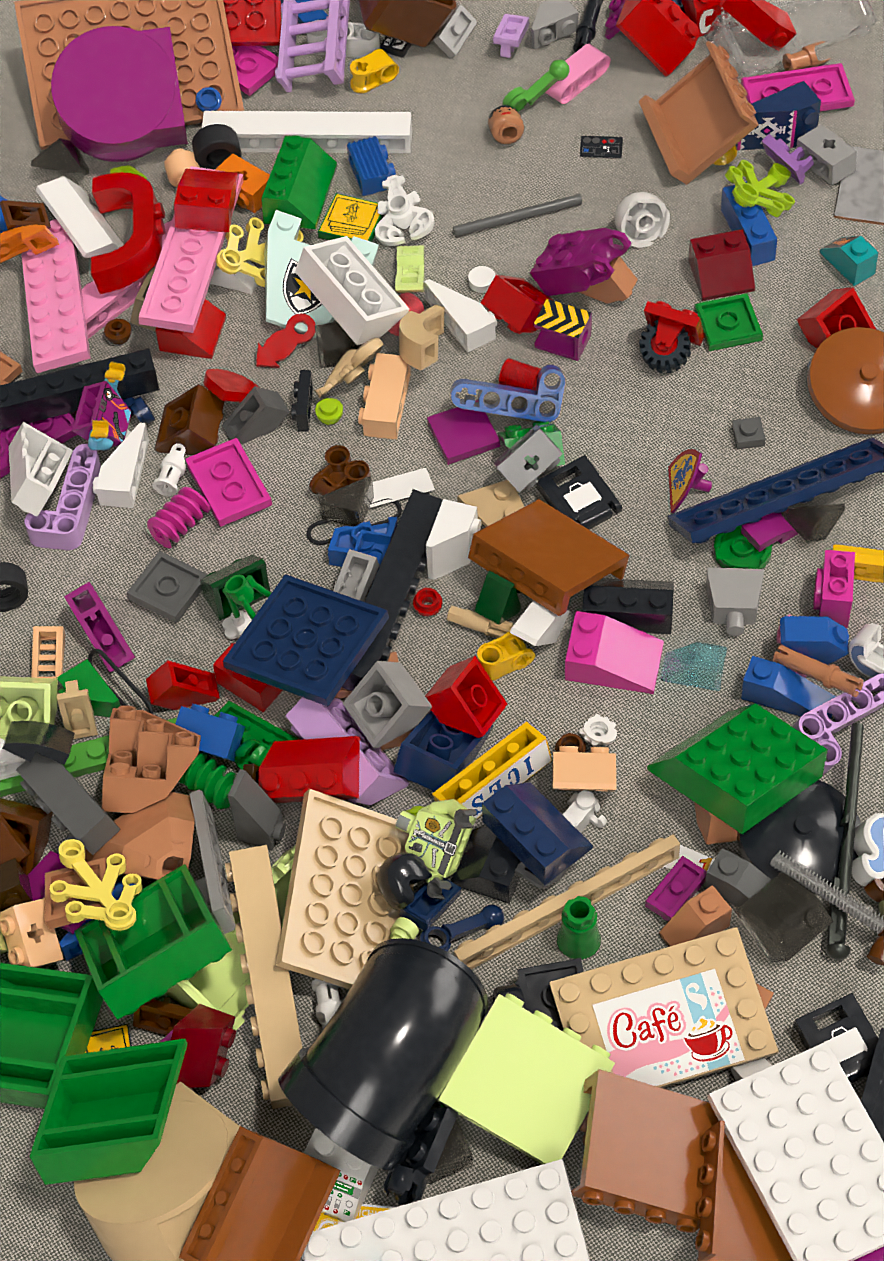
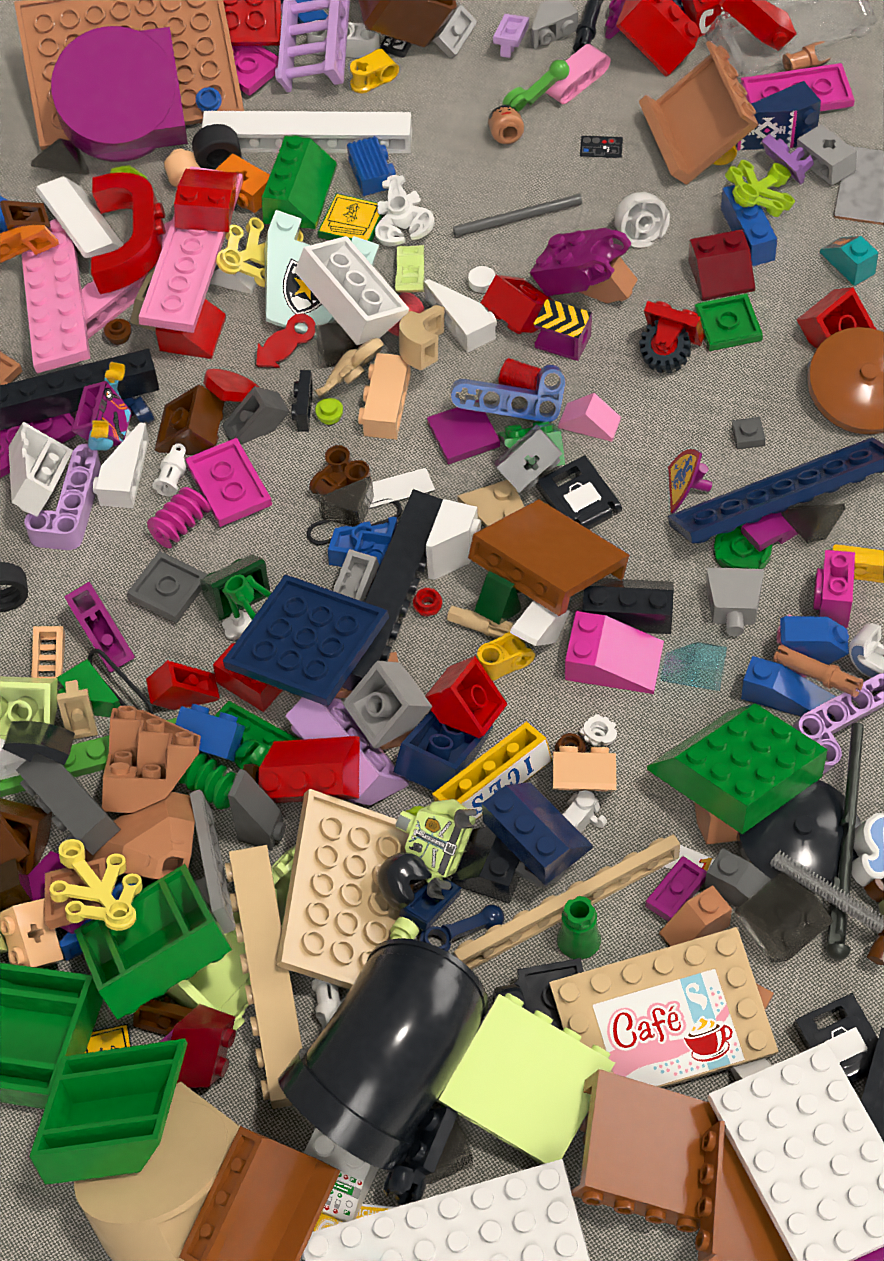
(590, 417): none -> bright pink slope

